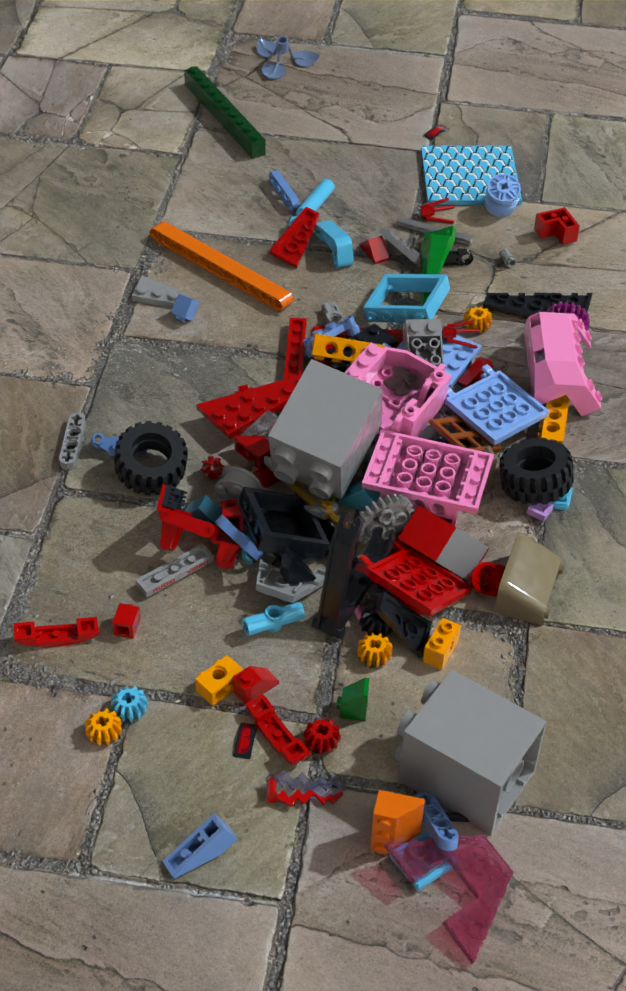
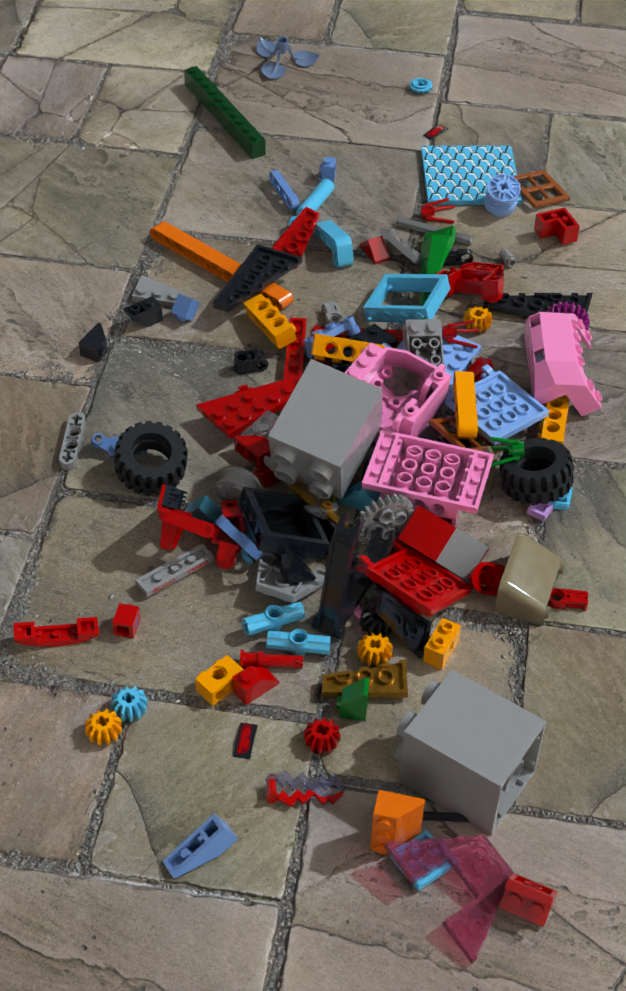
(94, 344): none -> black slope
(146, 312): none -> black slope
(217, 467): red gear -> none
(249, 360): none -> black piece
(257, 272): none -> black wing
(259, 659): none -> red pin
(270, 321): none -> light orange brick
(275, 732): red slope -> none
(298, 642): none -> medium azure piece
(328, 169): none -> medium blue brick
(384, 681): none -> pearl gold wing
(425, 85): none -> medium azure gear
(438, 823): medium blue beam -> none
(465, 404): none -> light orange beam
(478, 279): none -> red wedge
(515, 448): none -> green plant
(528, 899): none -> red bracket
(551, 184): none -> dark orange window
(570, 599): none -> red piece

